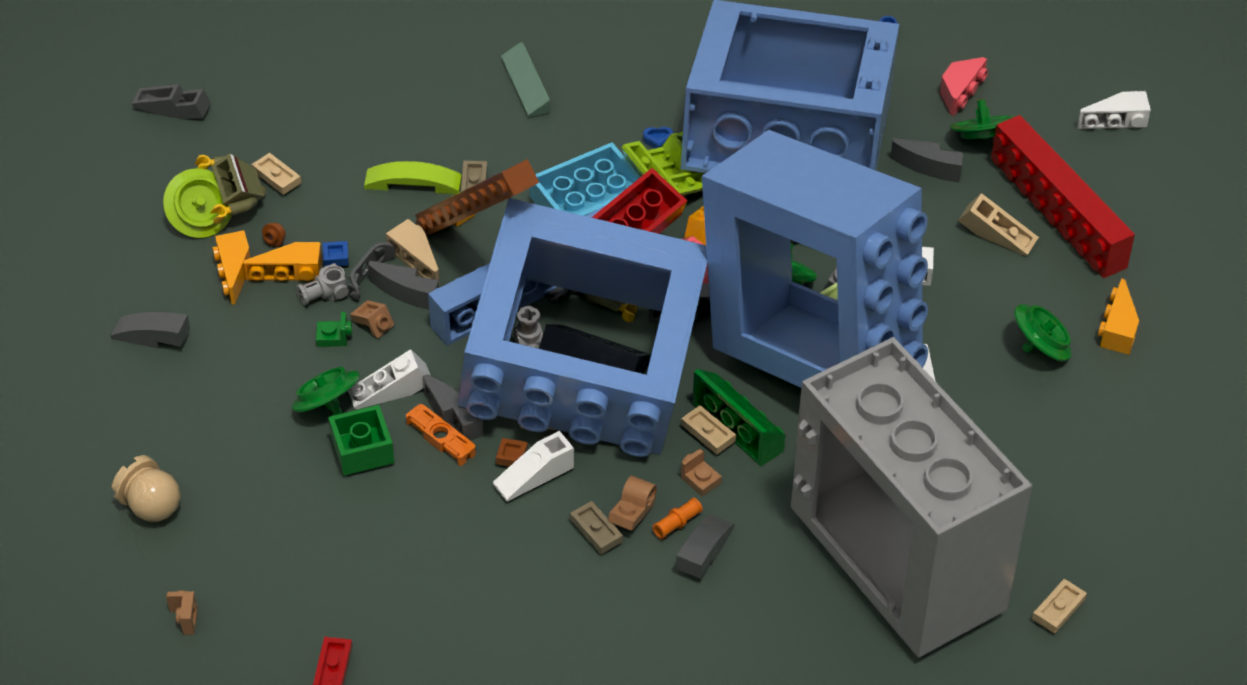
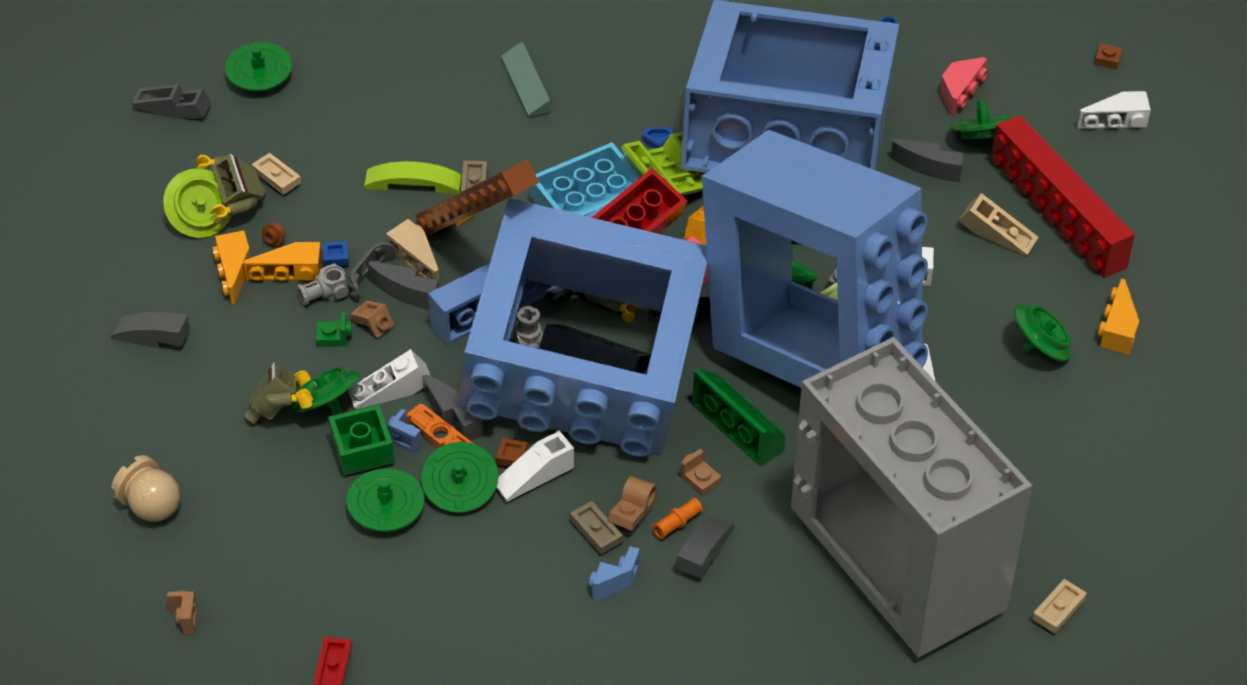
(258, 66): none -> green piece
(277, 390): none -> olive torso
(385, 500): none -> green piece
(404, 434): none -> medium blue bracket
(459, 477): none -> green piece
(612, 578): none -> medium blue slope
(708, 429): tan plate -> none
(1108, 56): none -> dark orange plate

